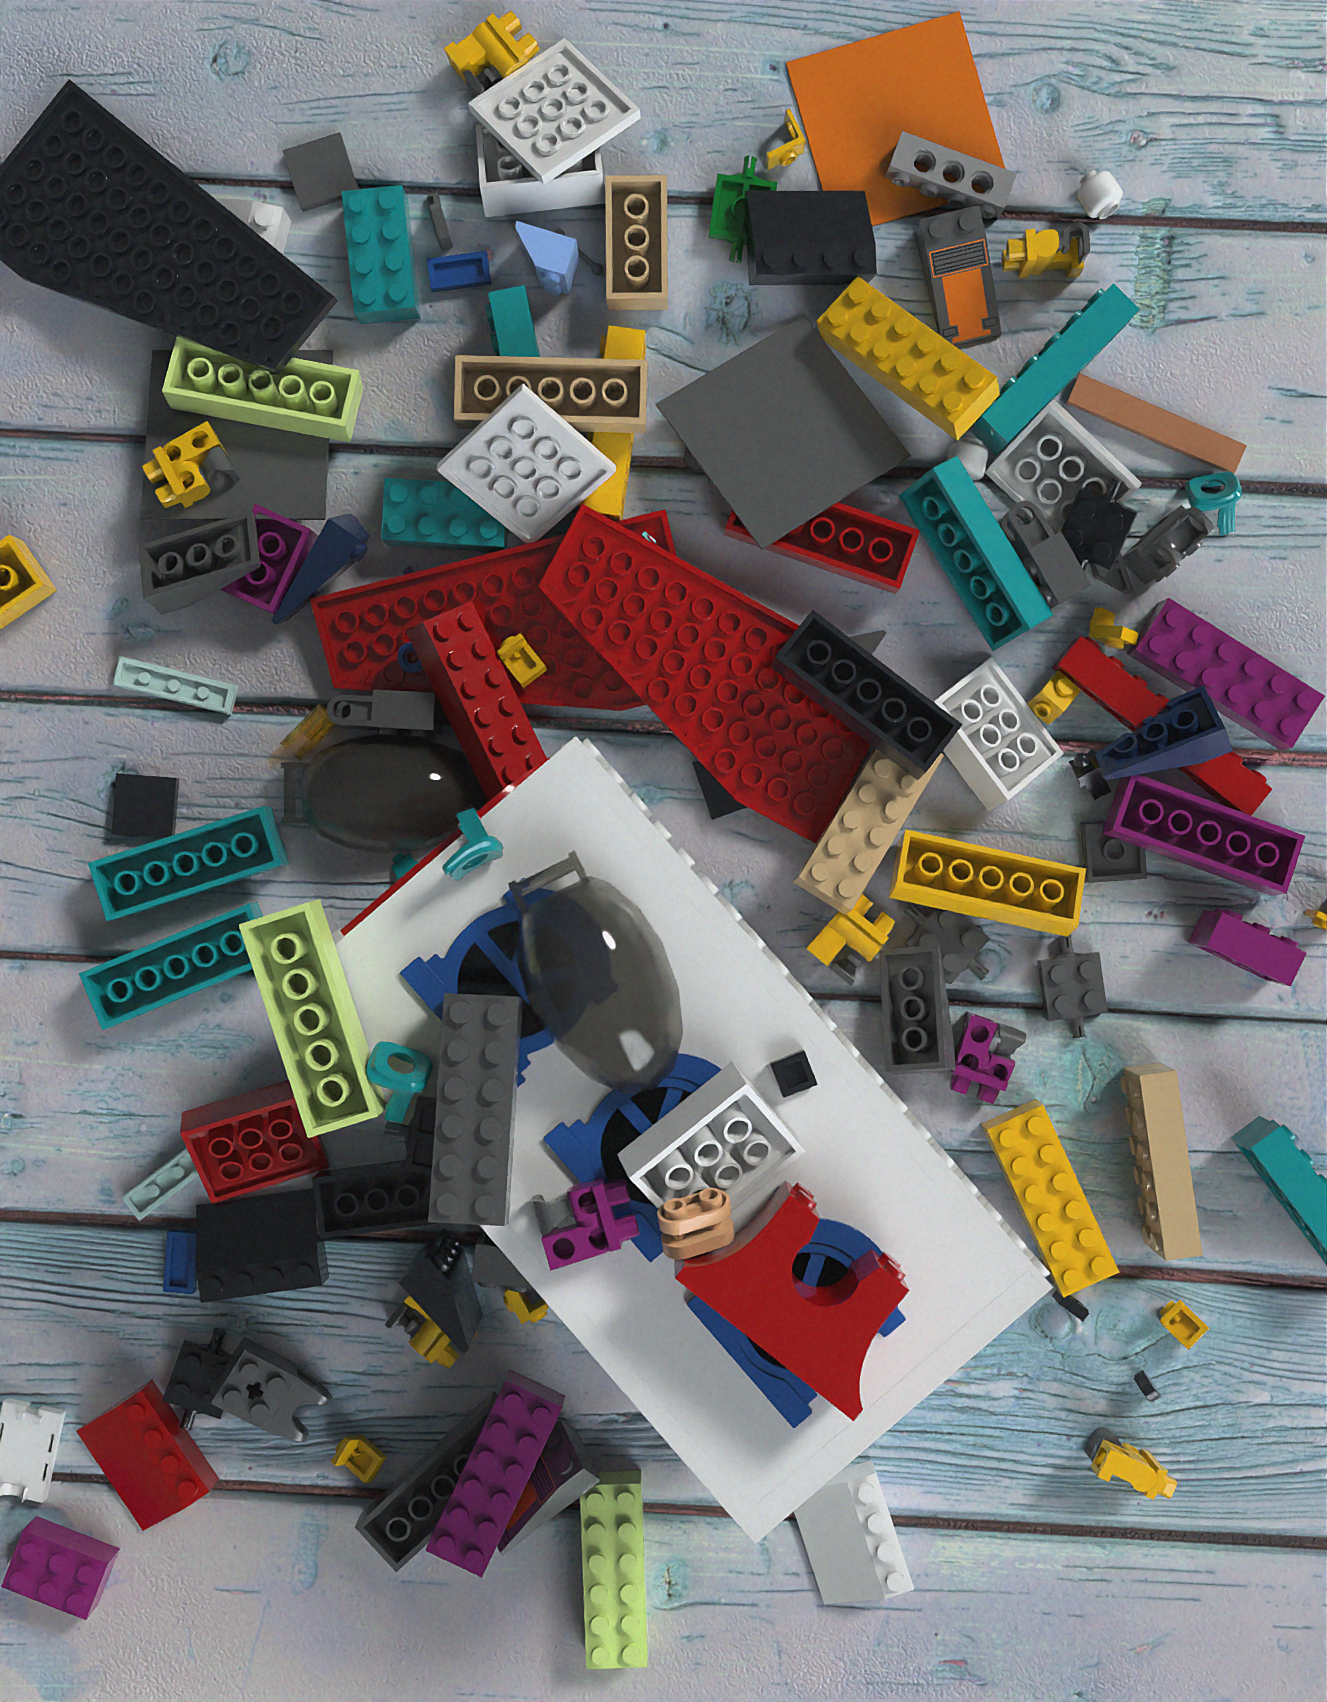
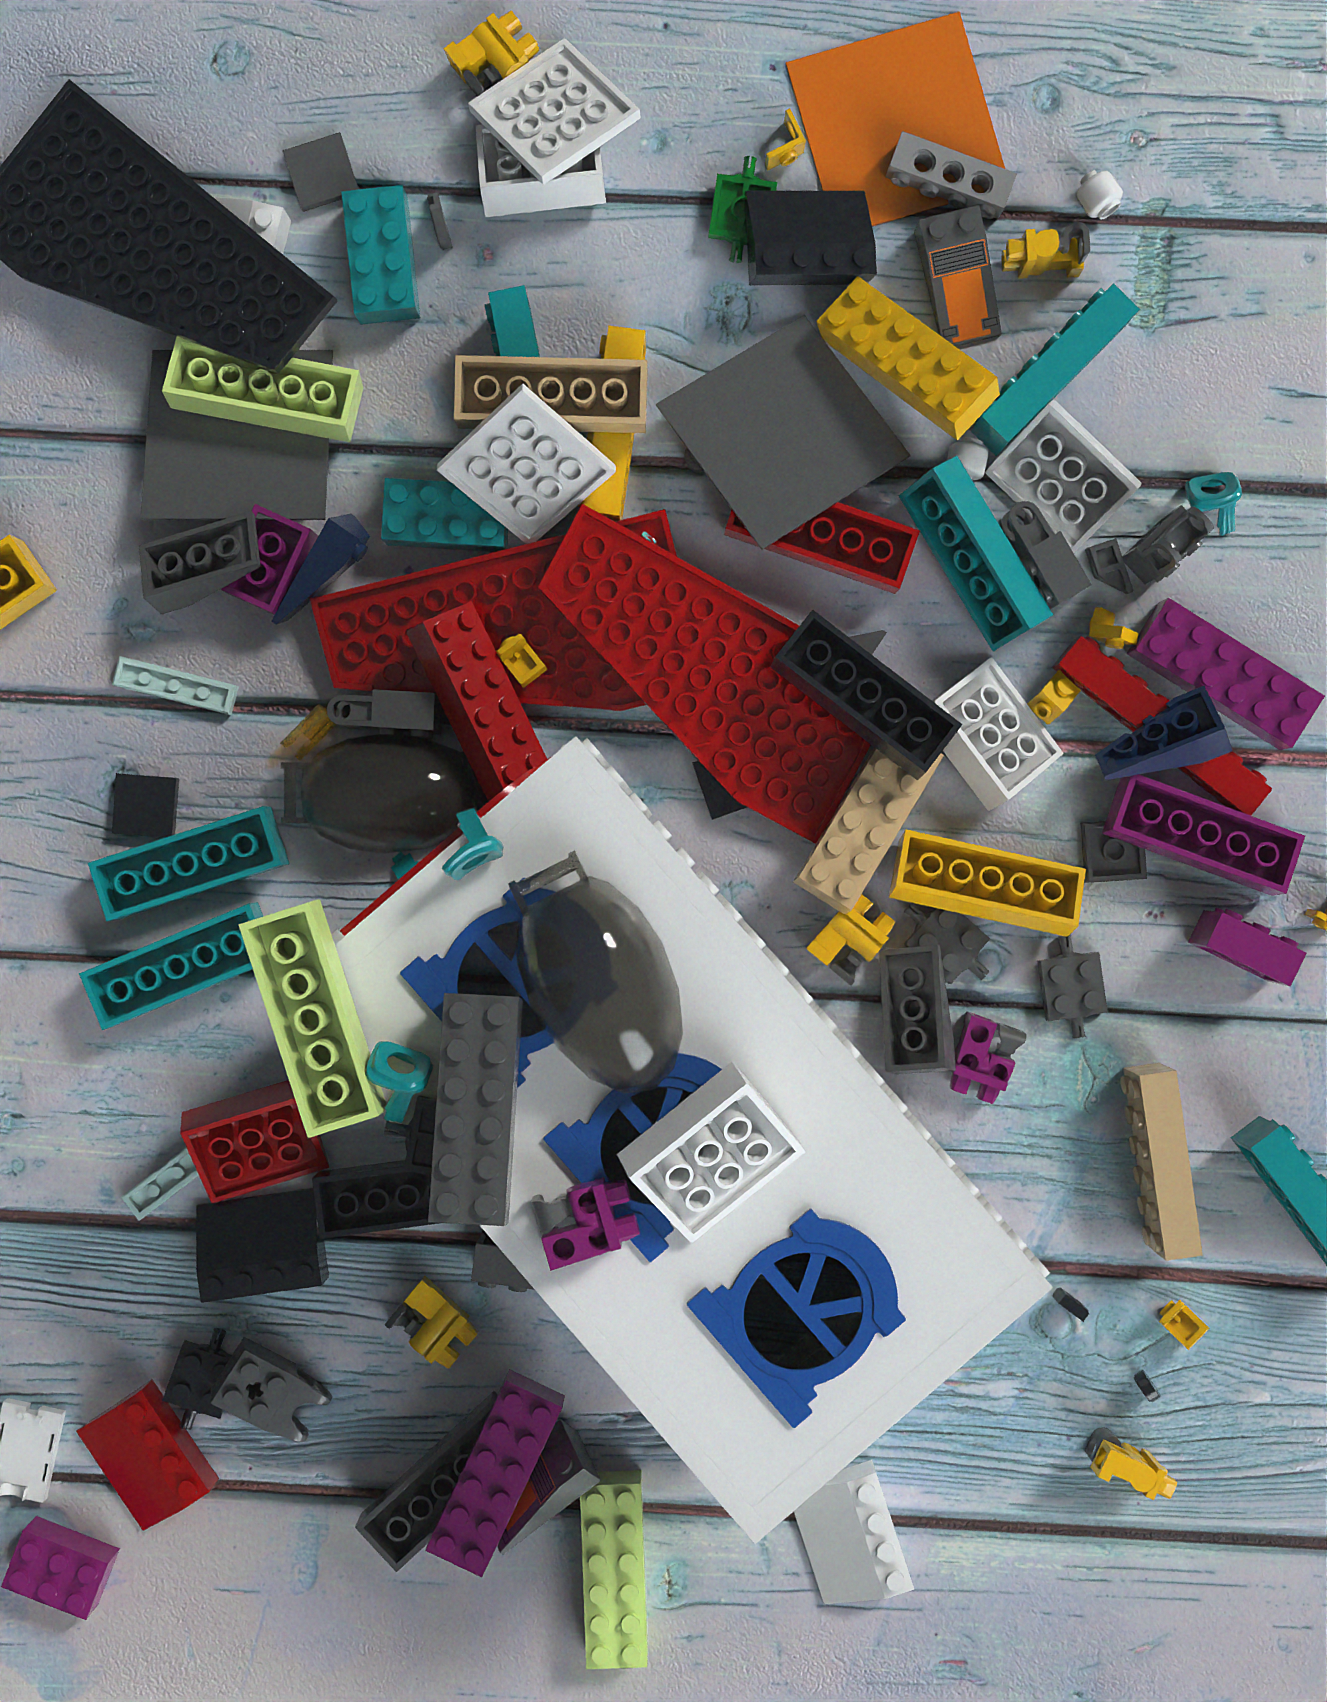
(180, 1262): blue tile -> none
(181, 464): yellow hips -> none
(359, 1456): yellow bracket -> none
(403, 659): blue plate -> none
(443, 1288): black slope -> none
(459, 271): blue tile -> none
(520, 1304): yellow bracket -> none
(550, 257): light blue slope -> none
(597, 268): dark grey hinge -> none
(636, 242): tan brick -> none
(696, 1224): light nougat brick -> none
(793, 1073): black tile -> none
(806, 1328): red piece -> none
(1050, 1197): yellow brick -> none
(1089, 774): black piece -> none
(1098, 525): black plate -> none
(1155, 424): nougat tile -> none

